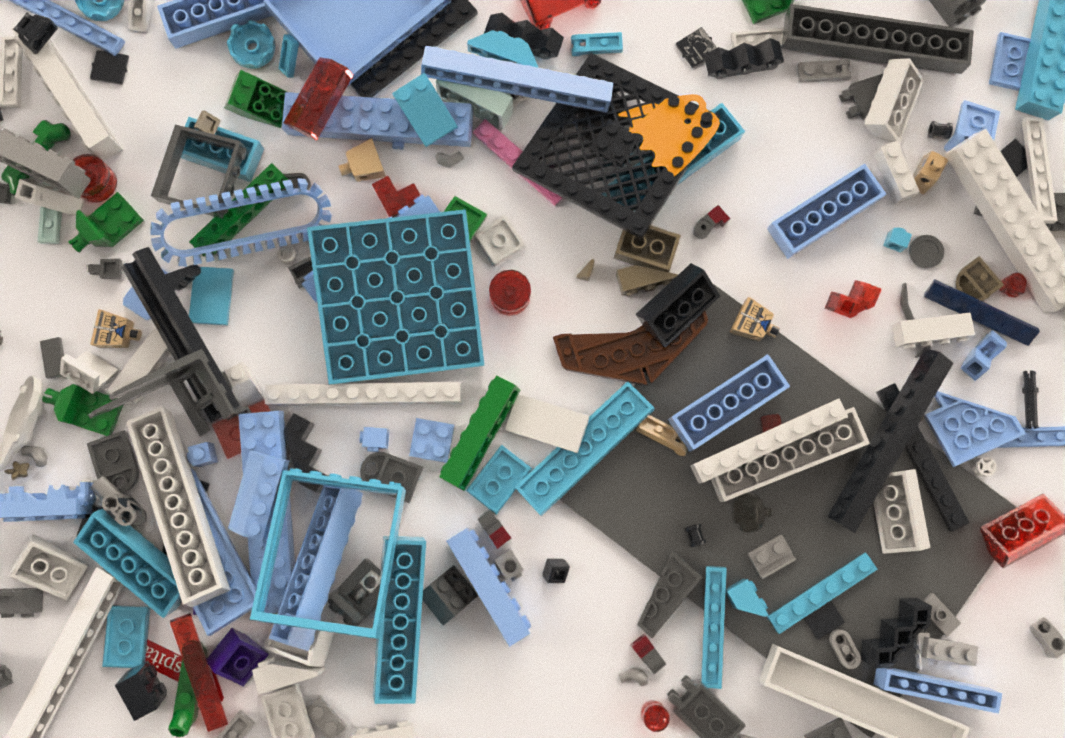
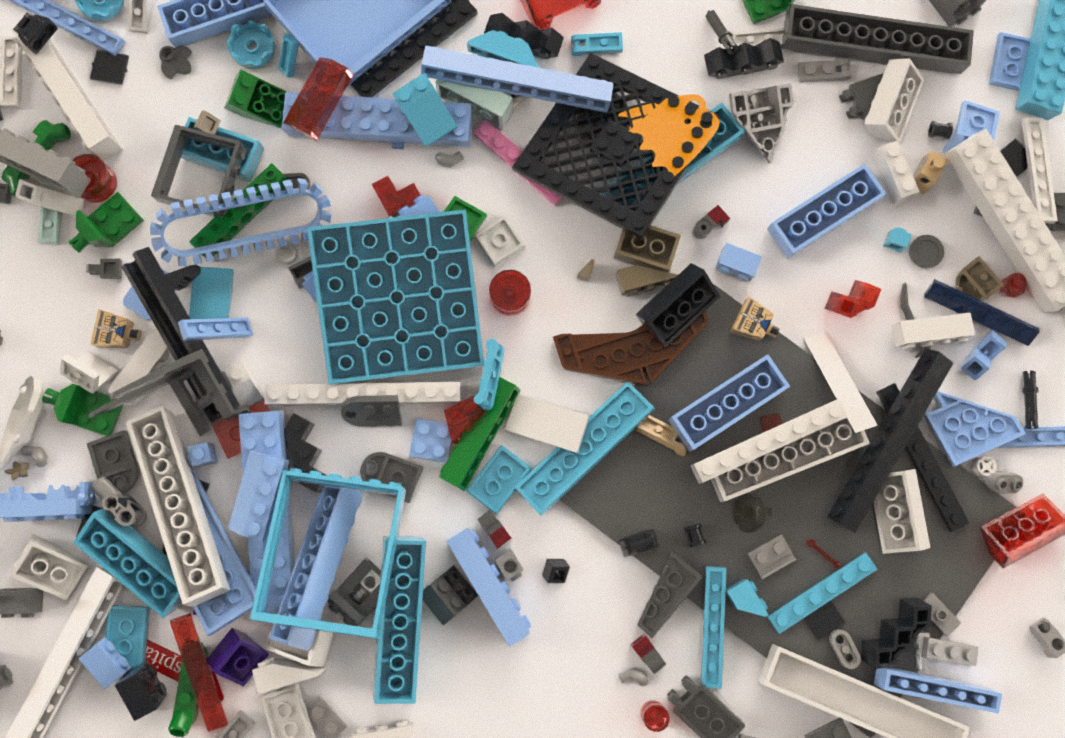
(52, 352): dark grey tile -> none
(105, 663): none -> light blue brick
(177, 62): none -> dark grey plate
(215, 328): none -> light blue tile
(363, 162): tan torso -> none
(372, 411): none -> dark grey plate
(374, 438): light blue brick -> none
(462, 417): none -> clear red wing
(490, 376): none -> medium azure plate
(638, 543): none -> black piece
(695, 46): piece -> none
(723, 35): none -> dark grey axle
(738, 262): none -> light blue brick
(763, 115): none -> light grey wedge
(811, 543): none -> clear red hinge
(840, 382): none -> white sticker
(1005, 482): none -> light grey plate

